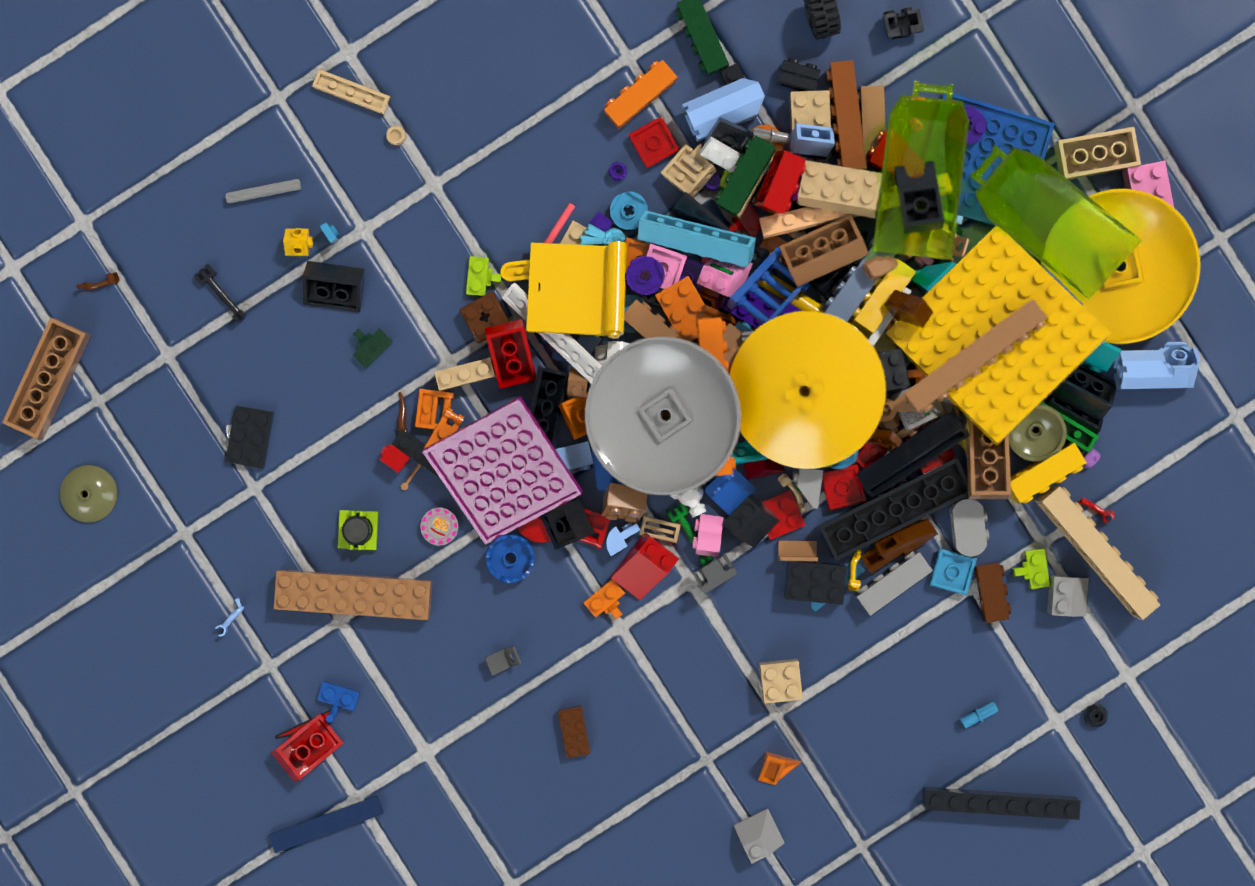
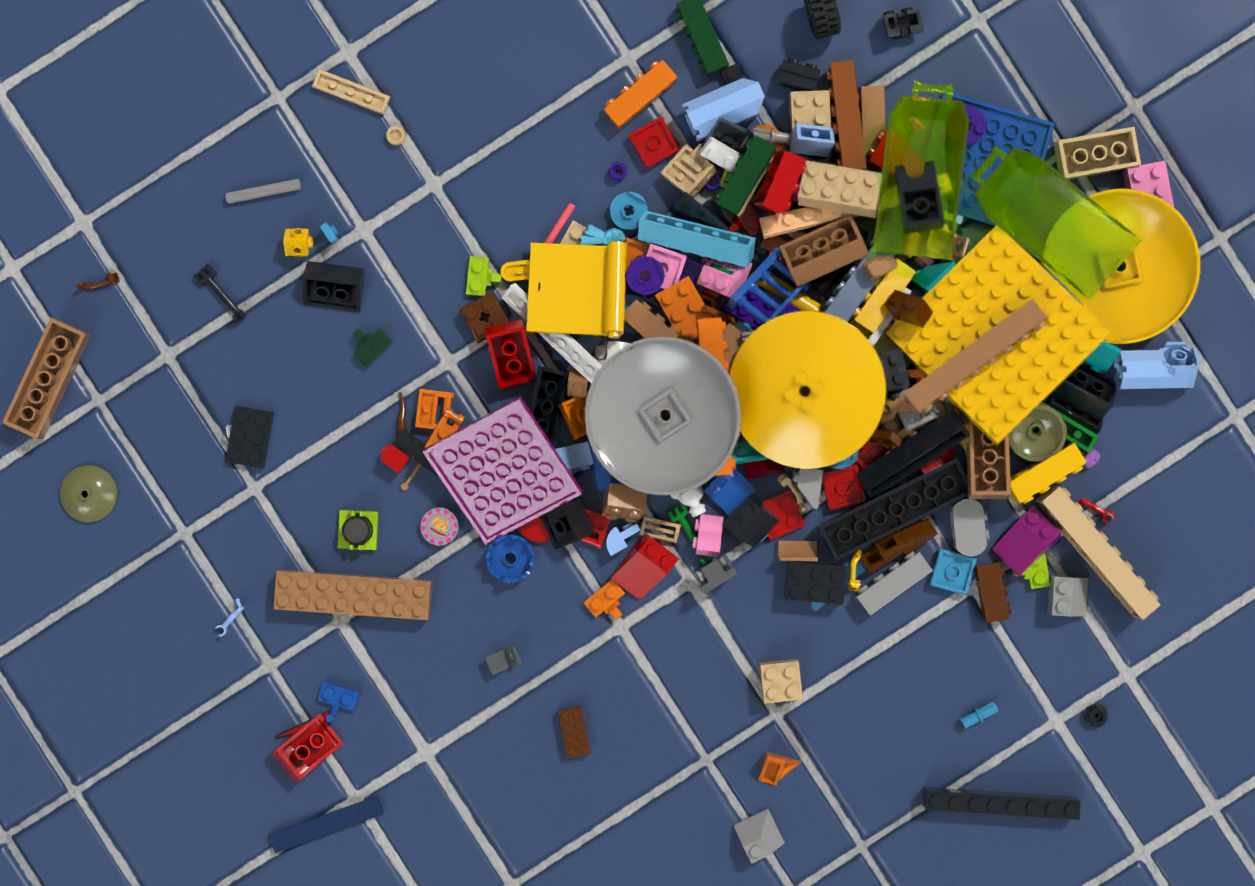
(465, 374): tan brick -> none
(601, 222): dark purple plate -> none
(1027, 541): none -> magenta slope

